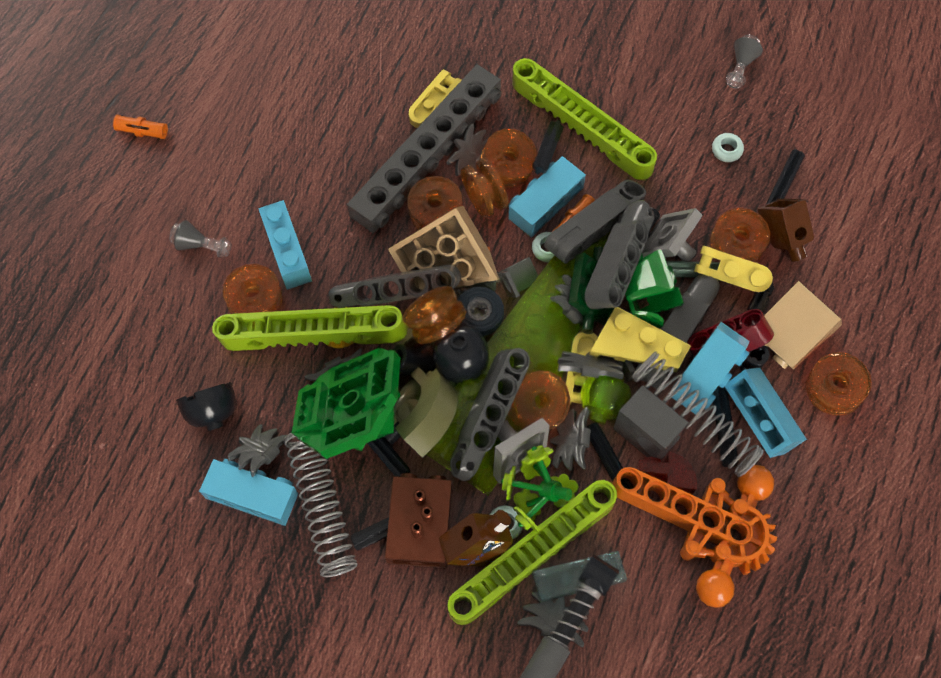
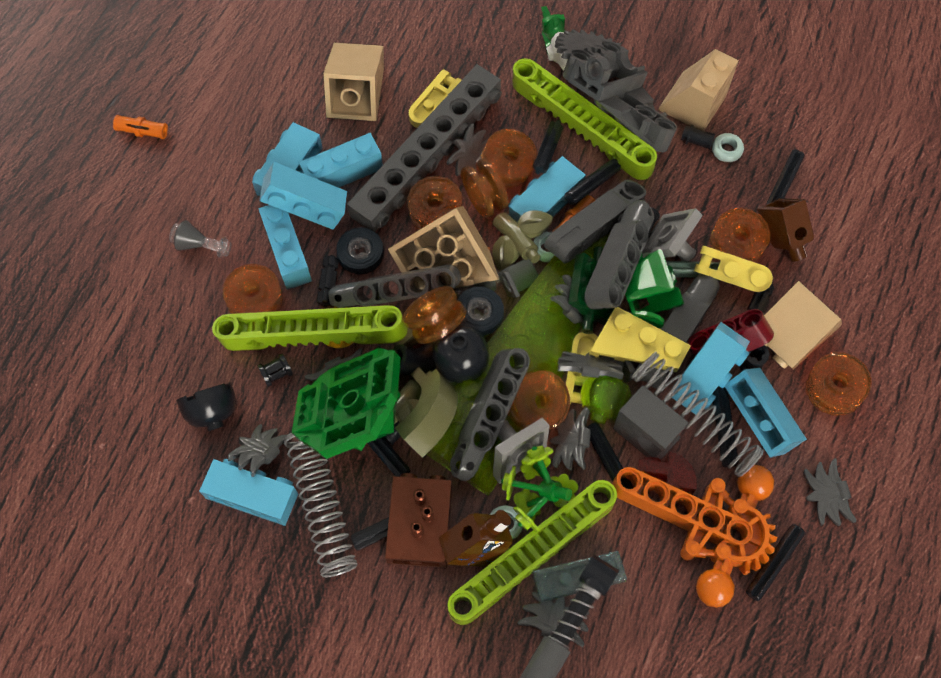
(275, 370): none -> black bush
(294, 146): none -> medium azure brick
(303, 195): none -> medium azure brick
(327, 279): none -> black axle
(344, 162): none -> medium azure brick
(353, 81): none -> tan slope
(356, 239): none -> black bush
(518, 237): none -> olive plant
(551, 27): none -> green animal
(592, 182): none -> black axle
(597, 60): none -> dark grey connector
(697, 137): none -> black pin
(700, 90): none -> tan slope
(746, 51): piece -> none
(776, 562): none -> black axle
(829, 493): none -> dark grey piece

